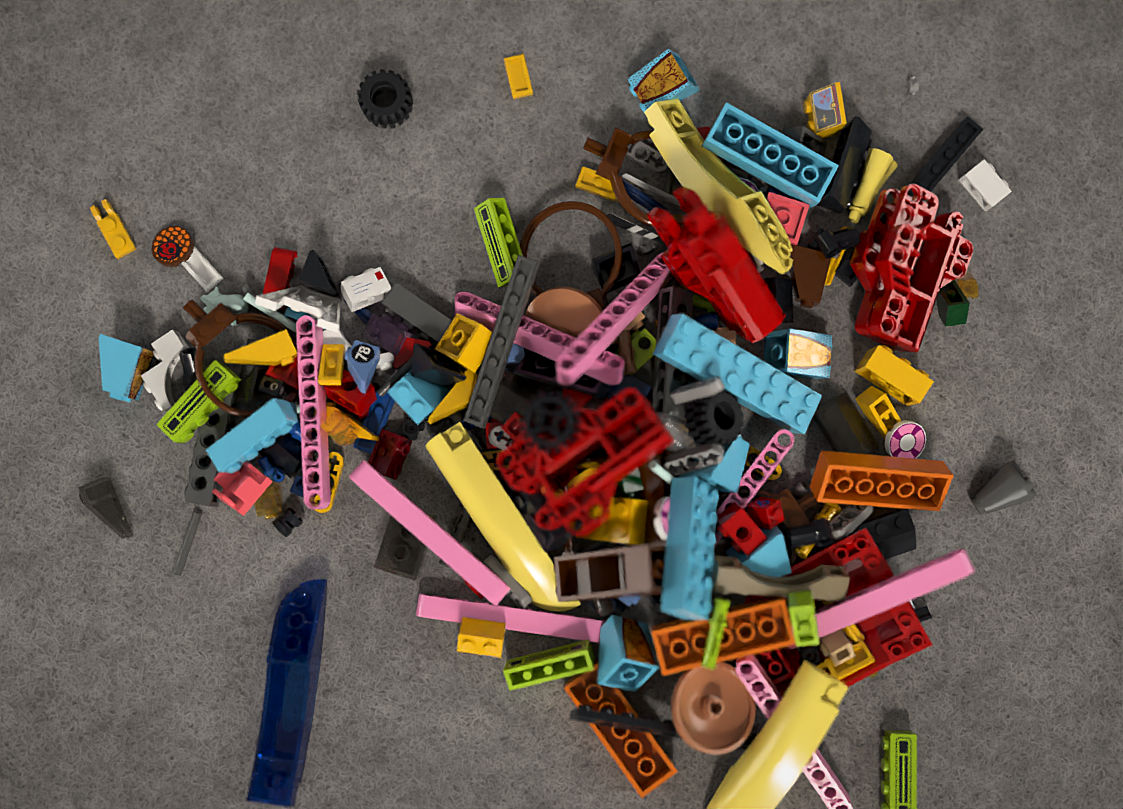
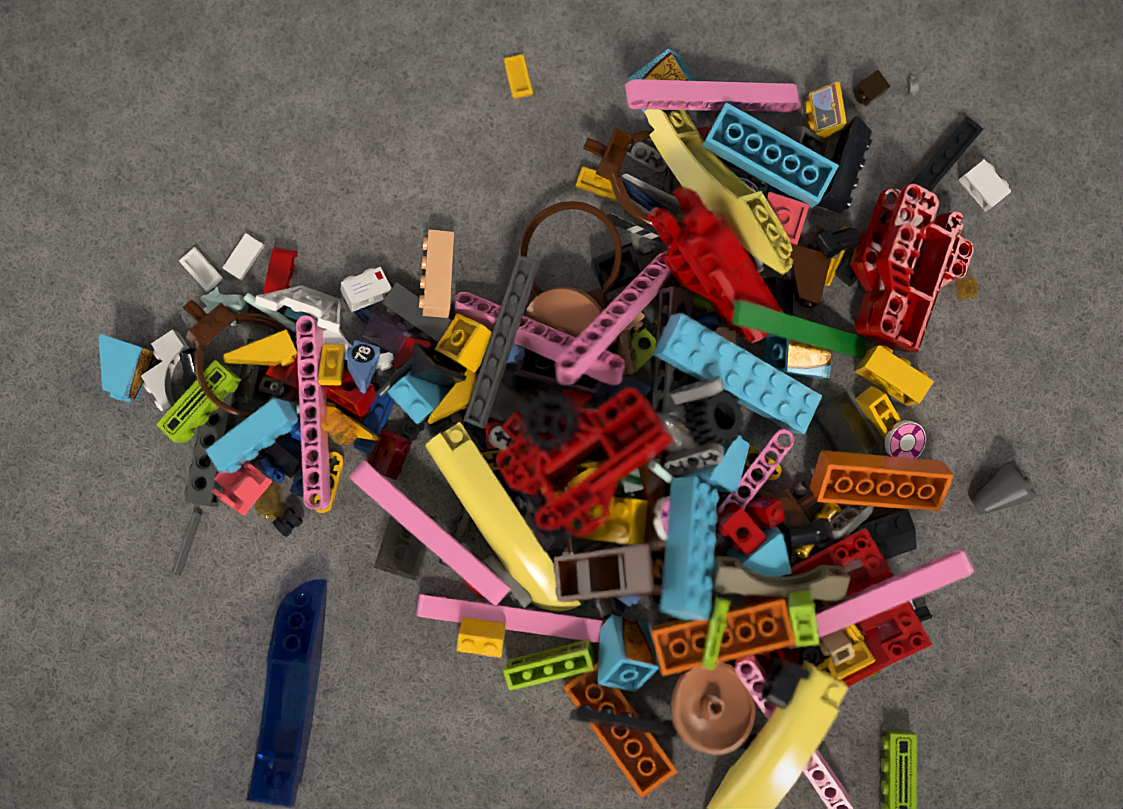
(104, 503): clear smoke slope -> none
(113, 230): yellow hinge -> none
(172, 246): tile -> none
(243, 256): none -> white tile
(317, 276): black slope -> none
(385, 82): black tyre -> none
(437, 273): none -> light nougat brick
(498, 237): lime brick -> none
(711, 95): none -> bright pink beam
(782, 681): none -> black tile
(798, 329): none -> green tile
(871, 88): none -> dark brown brick
(876, 171): light yellow piece -> none
(952, 305): dark green slope -> none

